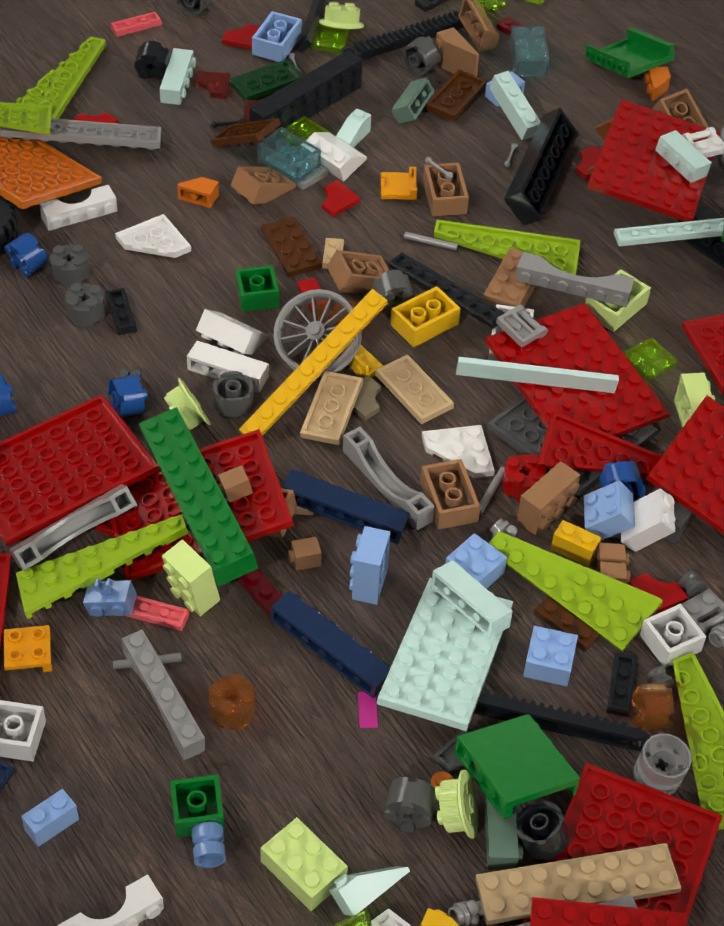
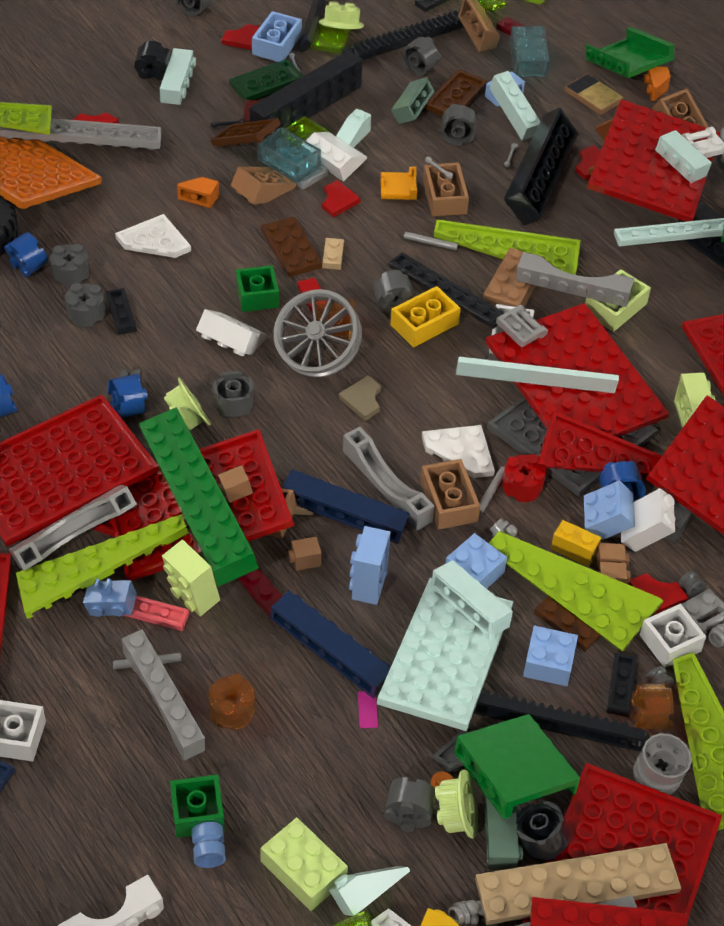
(28, 648): light orange piece -> none
(50, 817): light blue brick -> none
(60, 214): white arch -> none
(62, 83): lime wing -> none
(136, 24): coral tile -> none
(214, 82): clear red tile -> none
(215, 361): white brick -> none
(315, 364): yellow plate -> none
(331, 408): tan plate -> none
(355, 271): medium nougat slope -> none
(364, 363): yellow bracket -> none
(414, 389): tan plate -> none
(456, 52): medium nougat slope -> none
(458, 124): none -> dark grey brick
(548, 498): medium nougat brick -> none
(593, 94): none -> tile
(650, 359): clear neon green plate -> none

